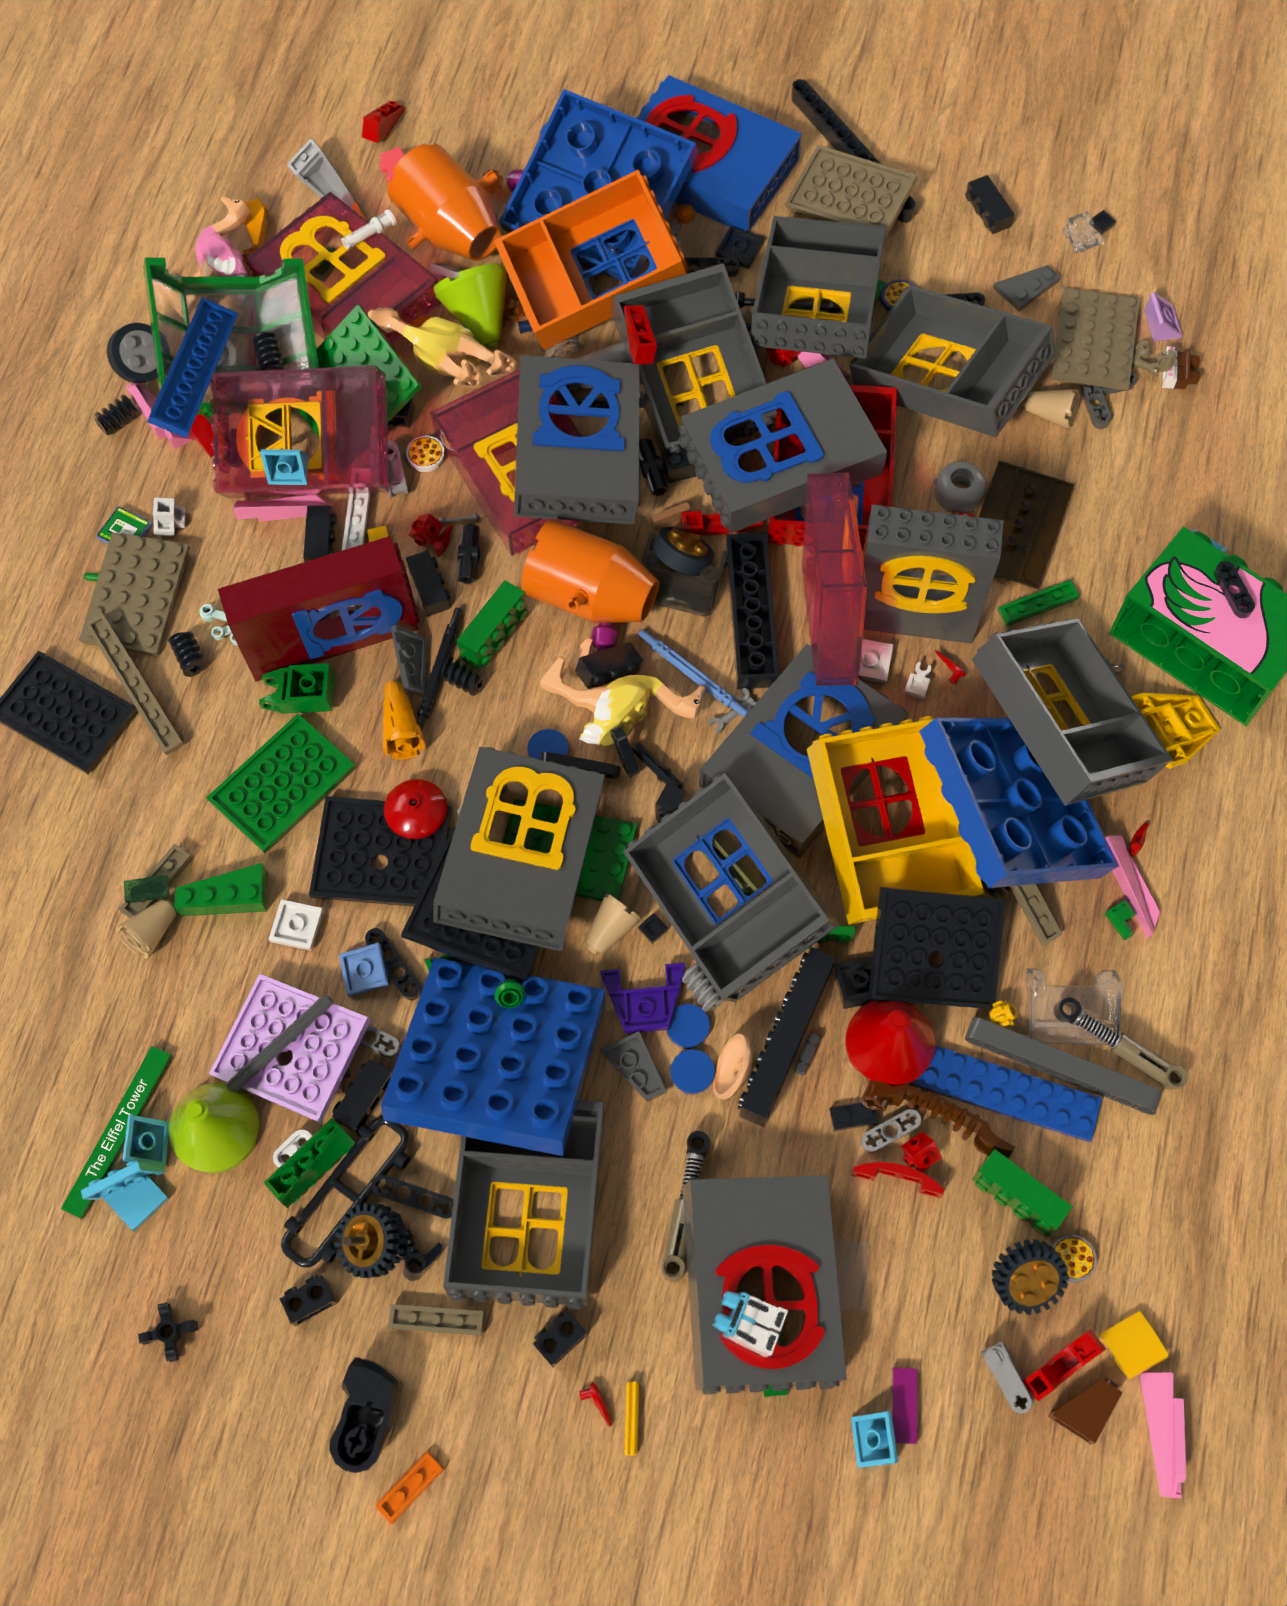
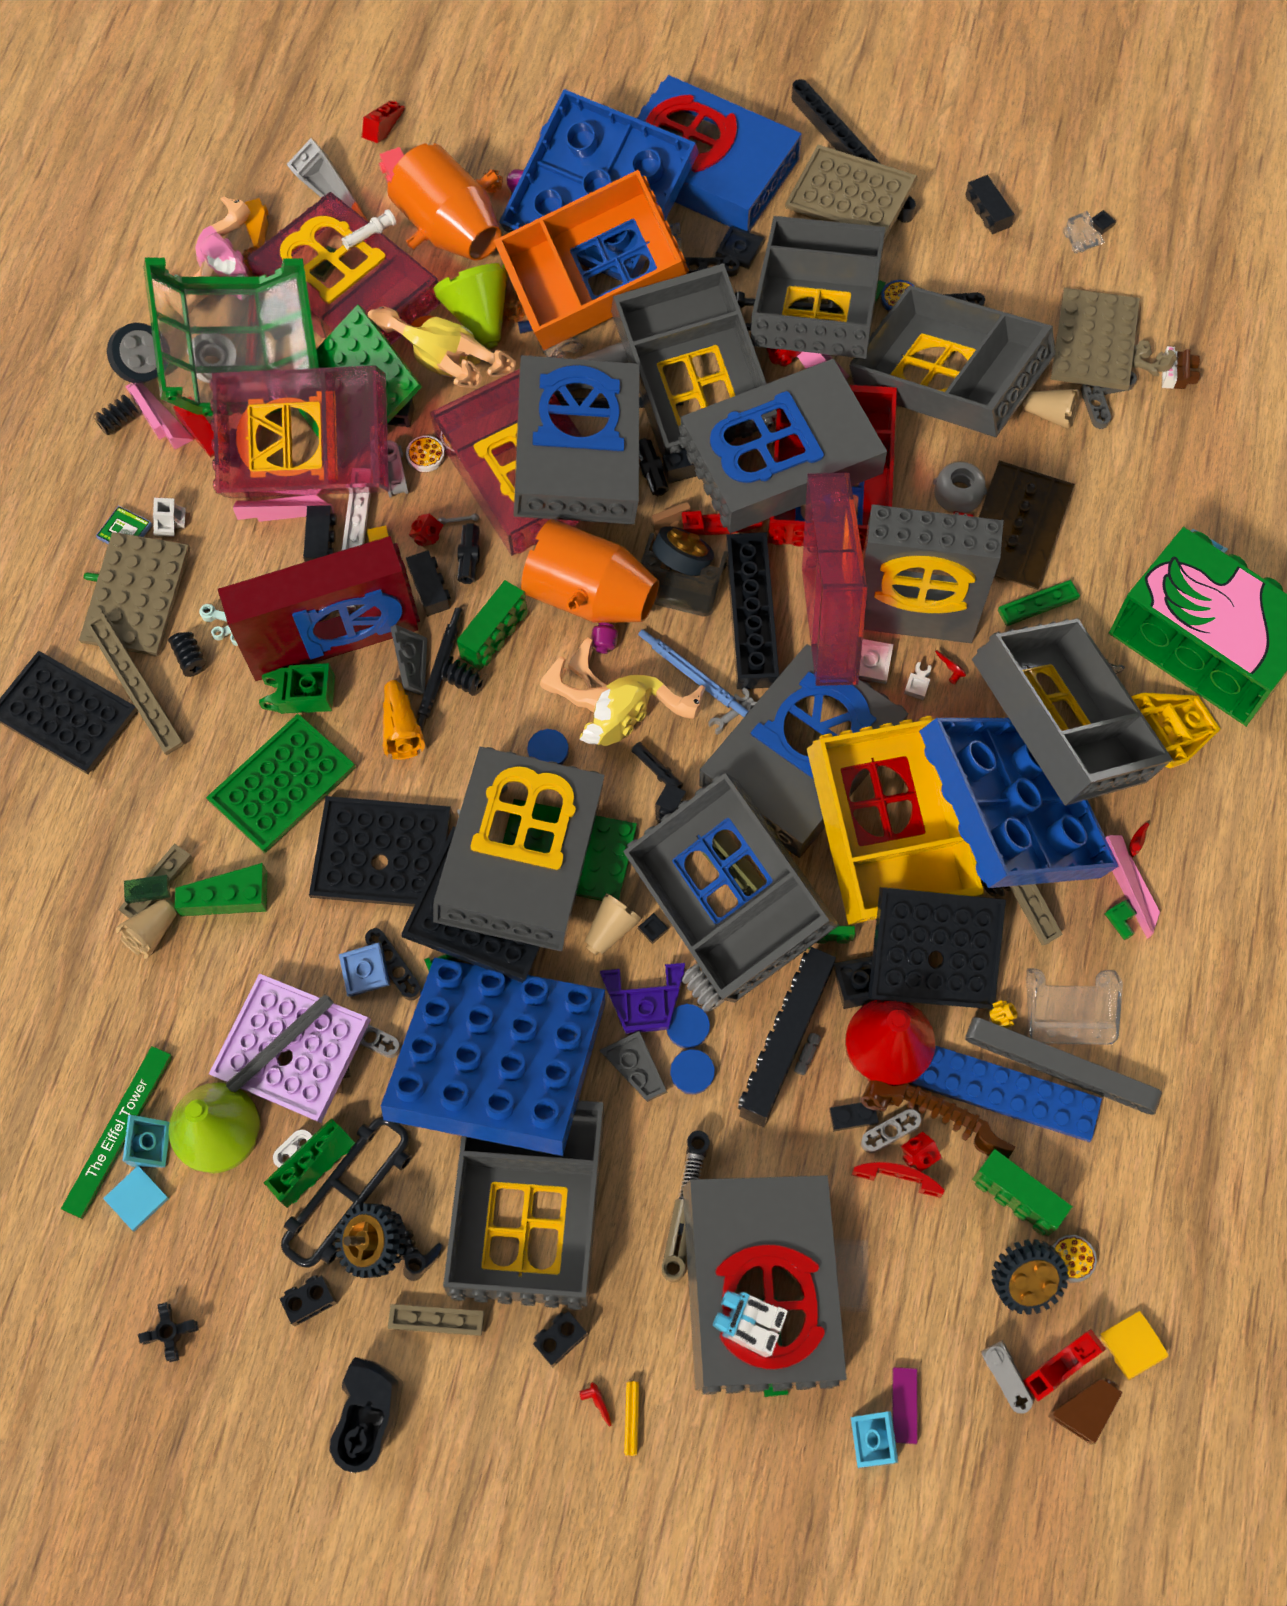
(133, 1173): medium azure wing -> none
(193, 368): blue plate -> none
(267, 351): black piece -> none
(285, 466): medium azure slope -> none
(296, 925): white plate -> none
(362, 1095): black brick -> none
(409, 1487): orange tile -> none
(413, 1199): black beam -> none
(416, 820): red dish -> none
(442, 270): plate -> none
(443, 541): red bar -> none
(509, 994): green cone -> none
(608, 665): black brick -> none
(609, 770): black beam -> none
(624, 751): black beam -> none
(640, 335): red slope -> none
(685, 214): orange tile -> none
(733, 1067): light nougat dish -> none
(1027, 286): dark grey wing -> none
(1123, 1045): piece -> none
(1162, 319): lavender slope -> none
(1166, 1431): bright pink wedge -> none
(1234, 580): black beam -> none

